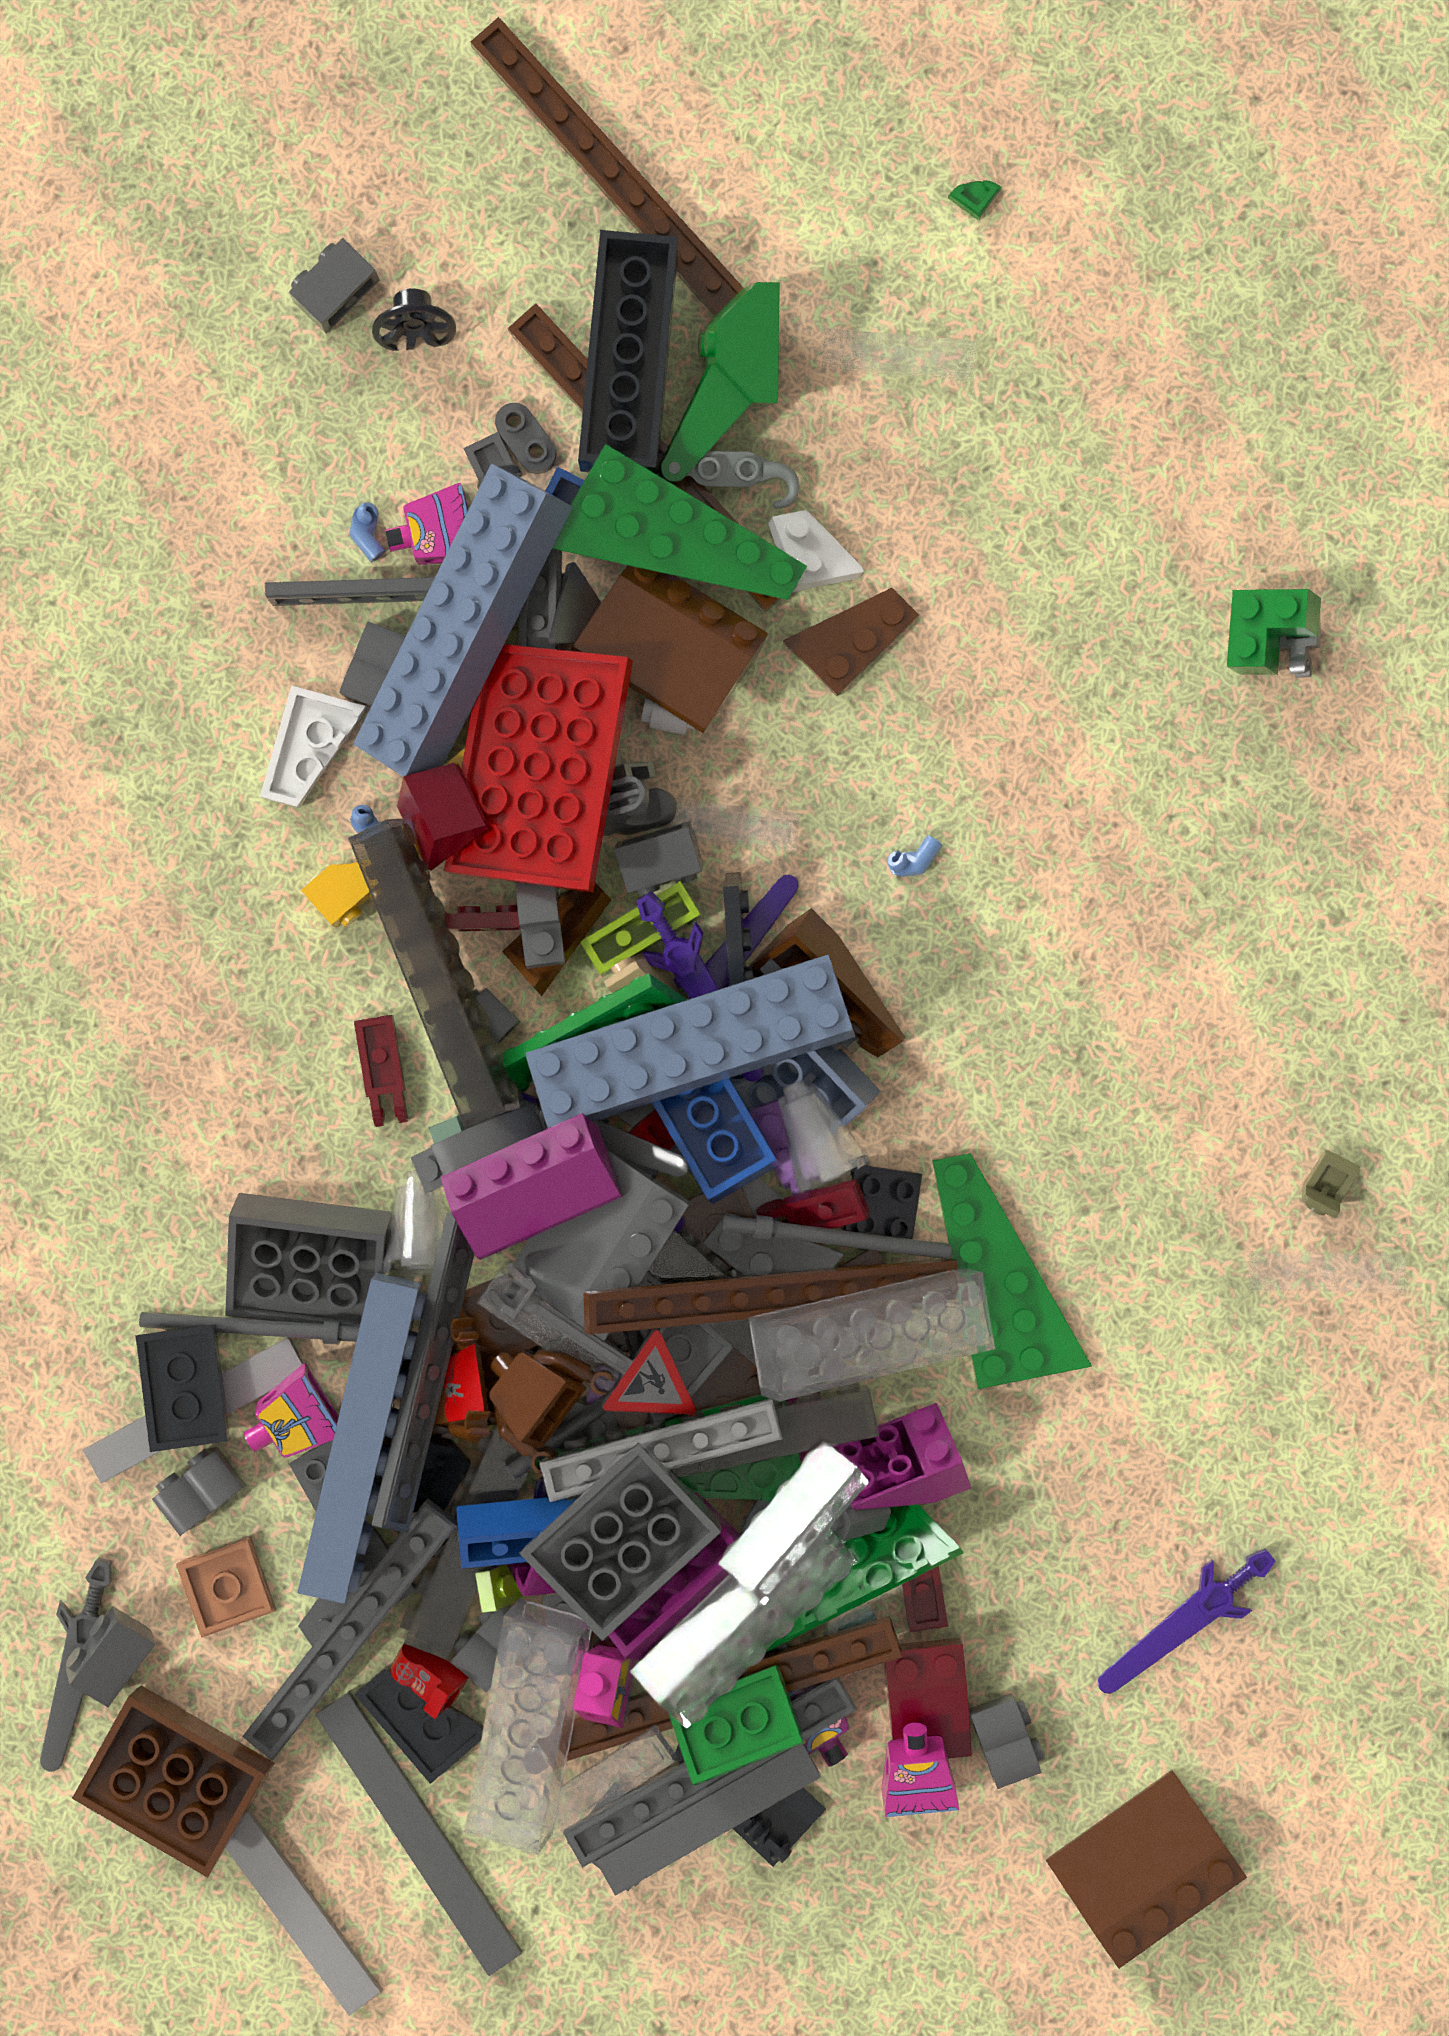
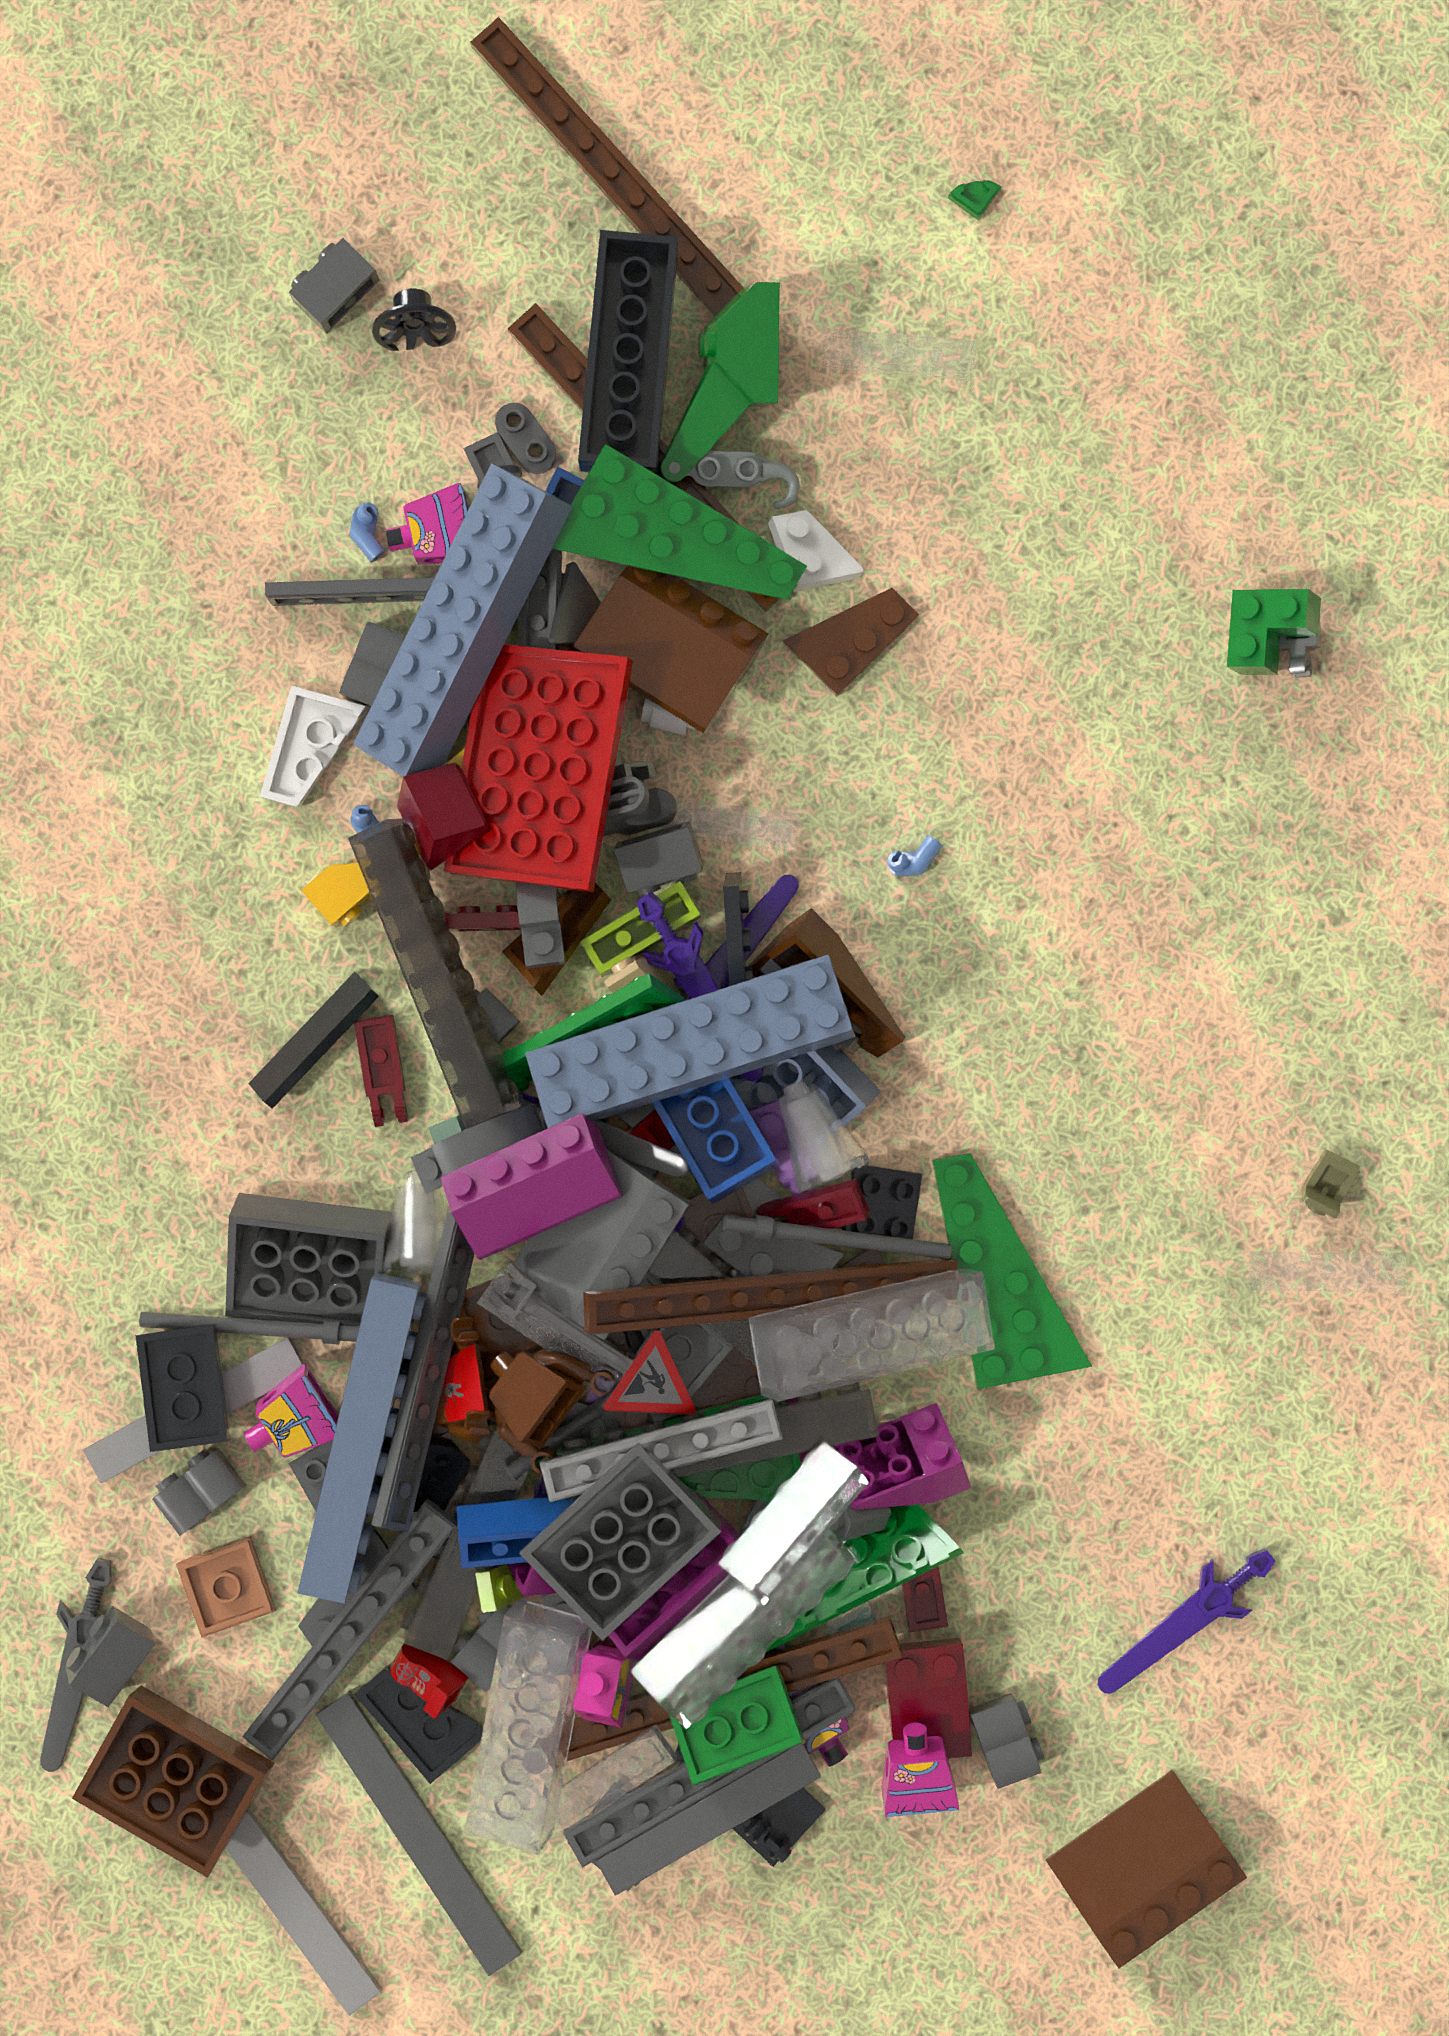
(313, 1040): none -> black tile

